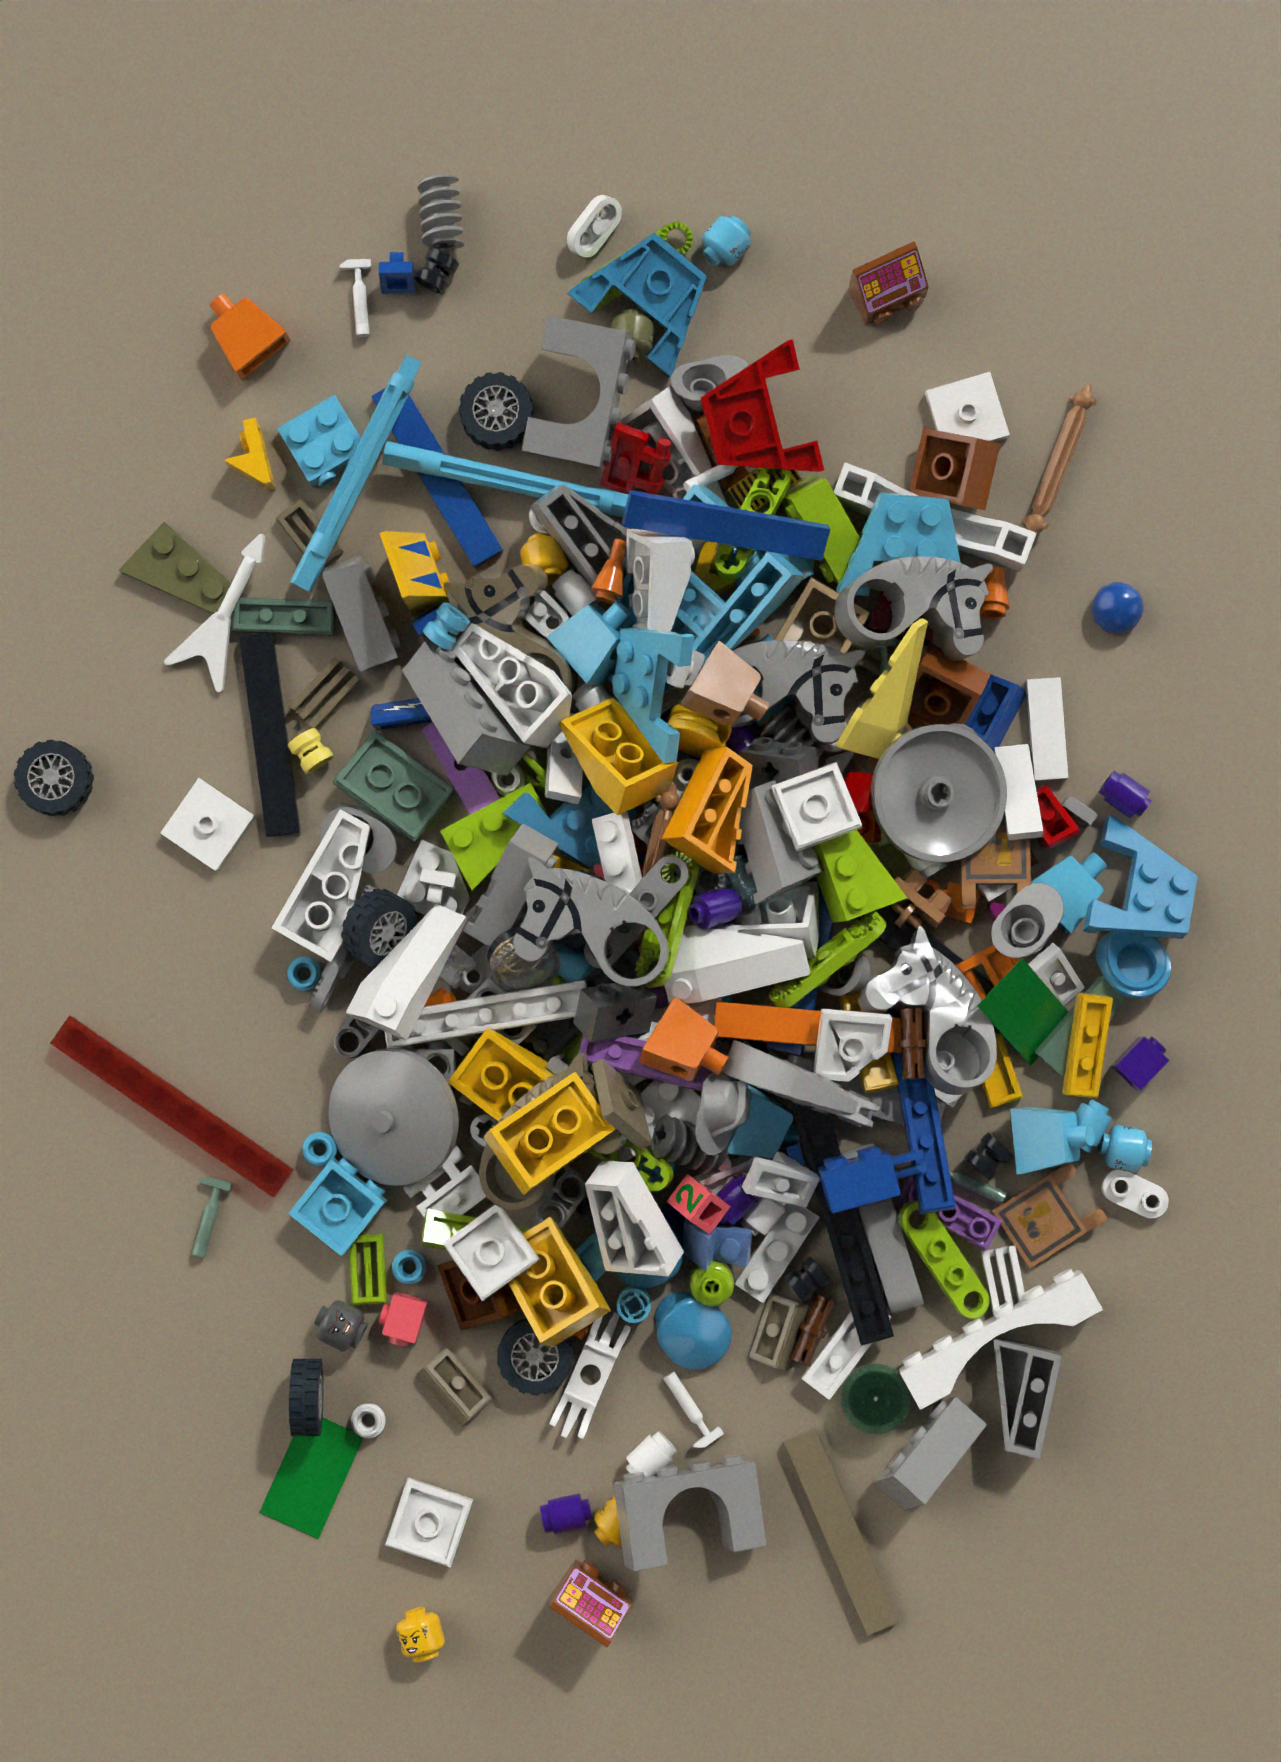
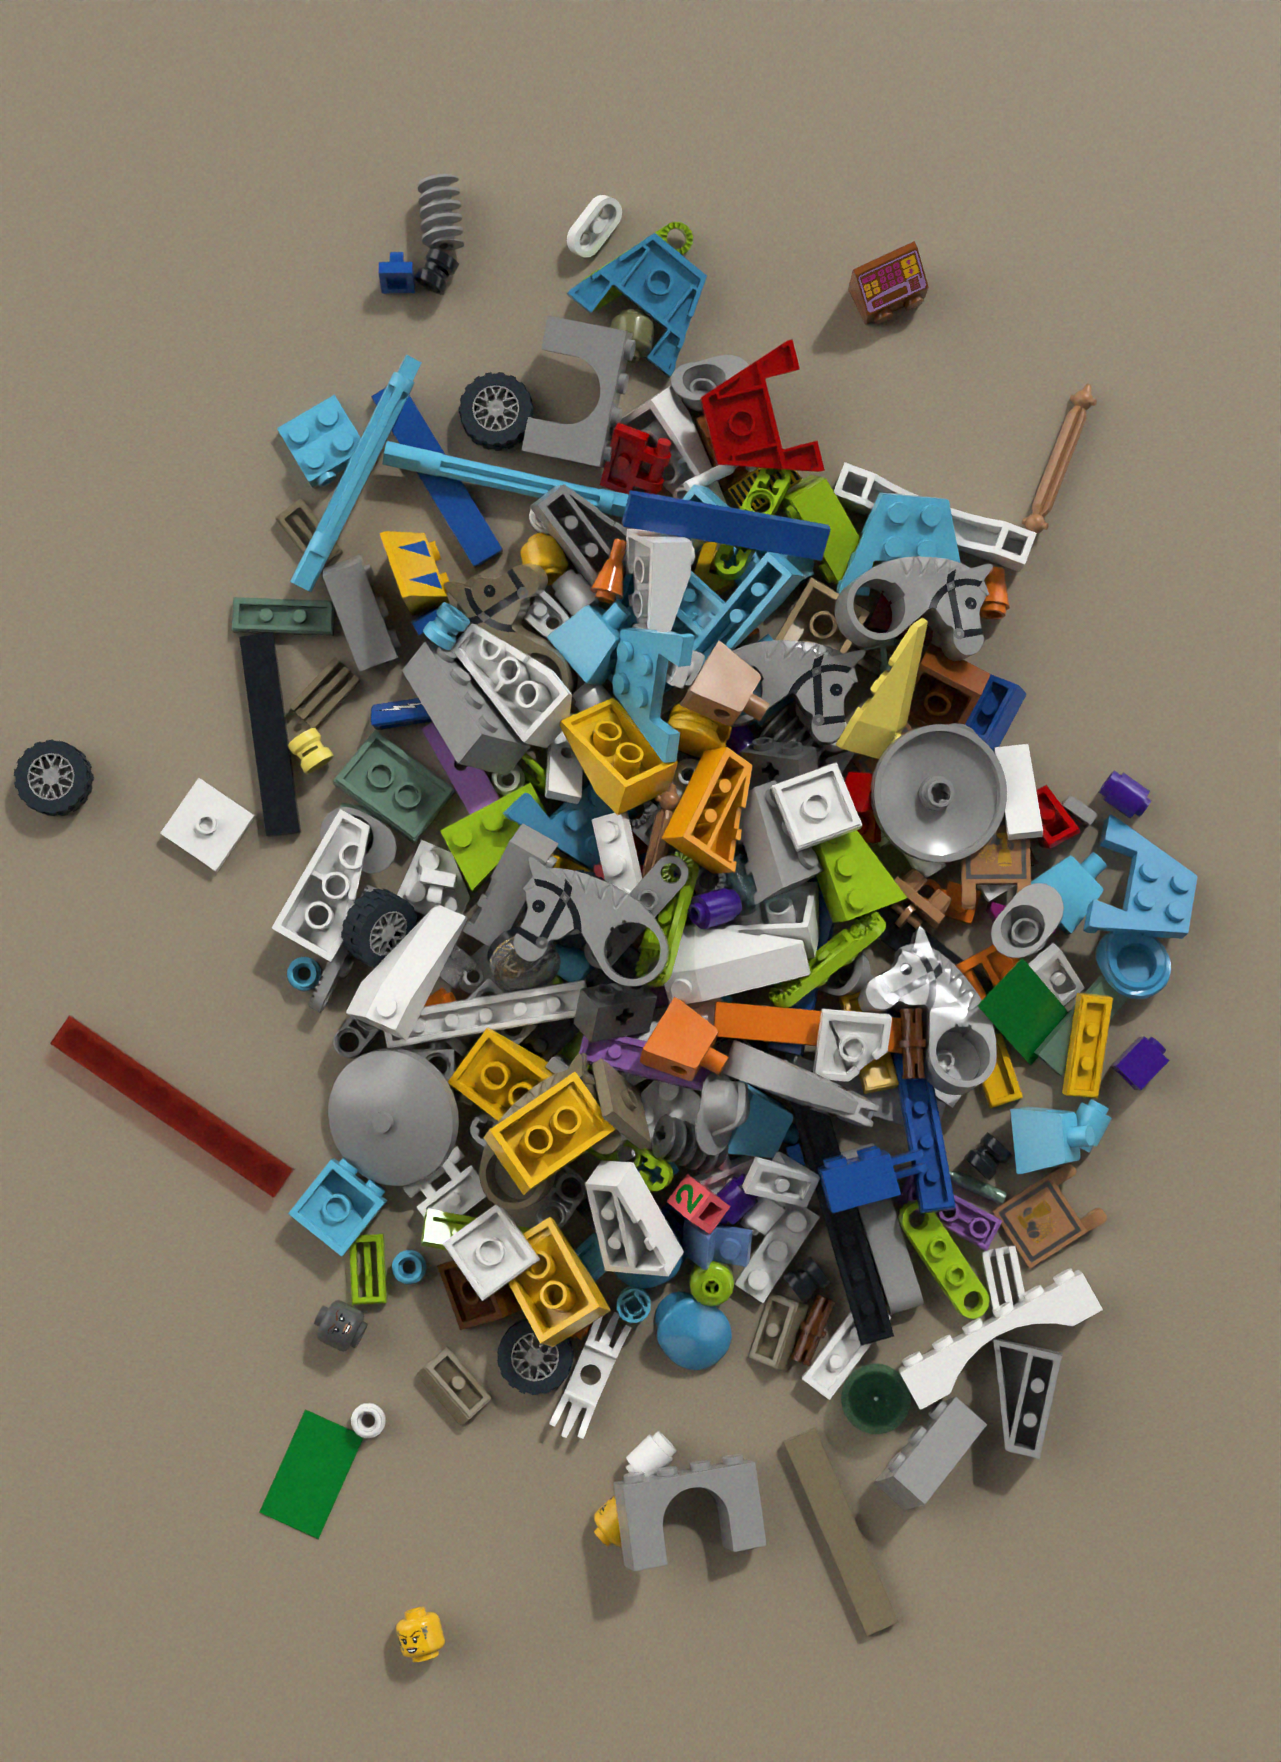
(178, 569): olive wing -> none
(209, 1215): sand green piece -> none
(212, 637): white piece -> none
(246, 334): orange torso -> none
(256, 463): yellow slope -> none
(306, 1397): black wheel -> none
(309, 1153): medium azure plate -> none
(359, 294): white piece -> none
(403, 1318): coral brick -> none
(429, 1522): white plate -> none
(565, 1514): dark purple brick -> none
(591, 1601): dark orange slope -> none
(691, 1410): white piece -> none
(726, 241): medium azure head -> none
(954, 468): dark orange slope -> none
(968, 408): white plate -> none
(1046, 729): white tile -> none
(1117, 607): blue hair -> none
(1125, 1148): medium azure head -> none
(1135, 1193): white plate -> none

